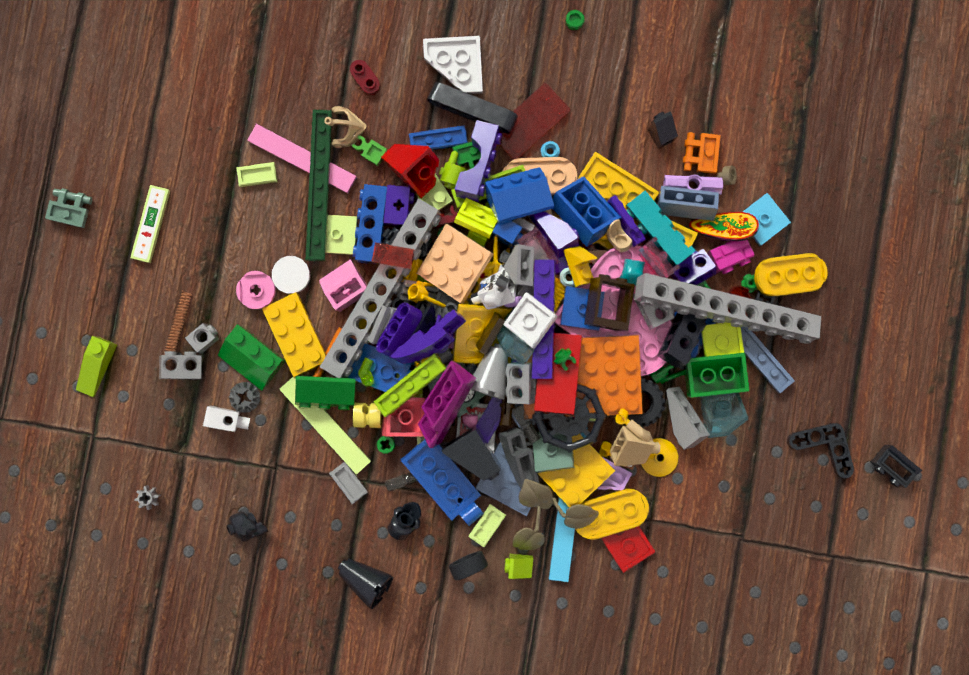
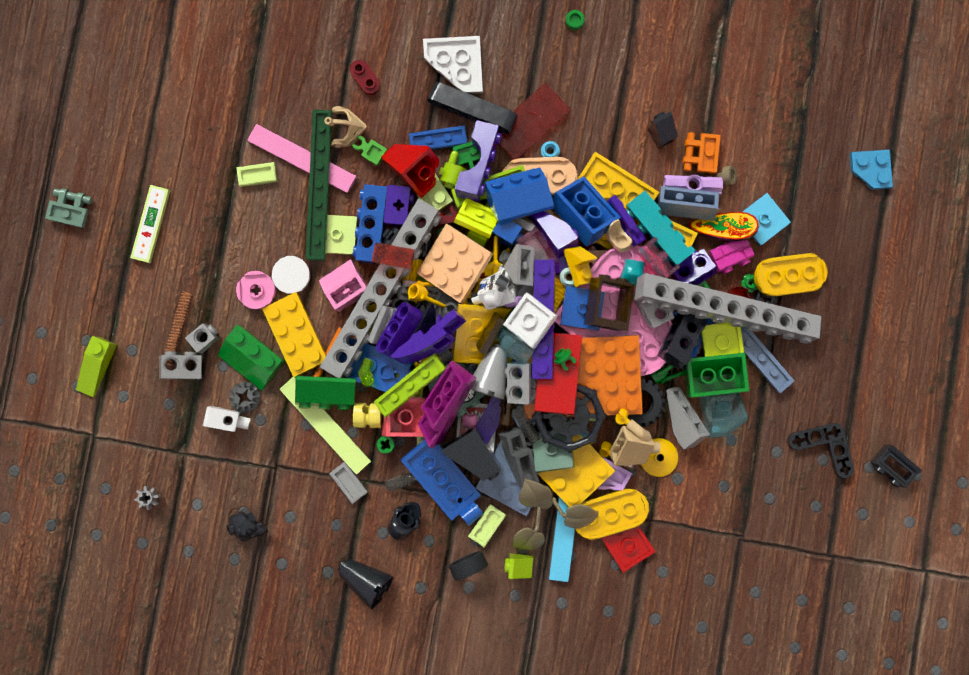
(872, 168): none -> dark azure plate

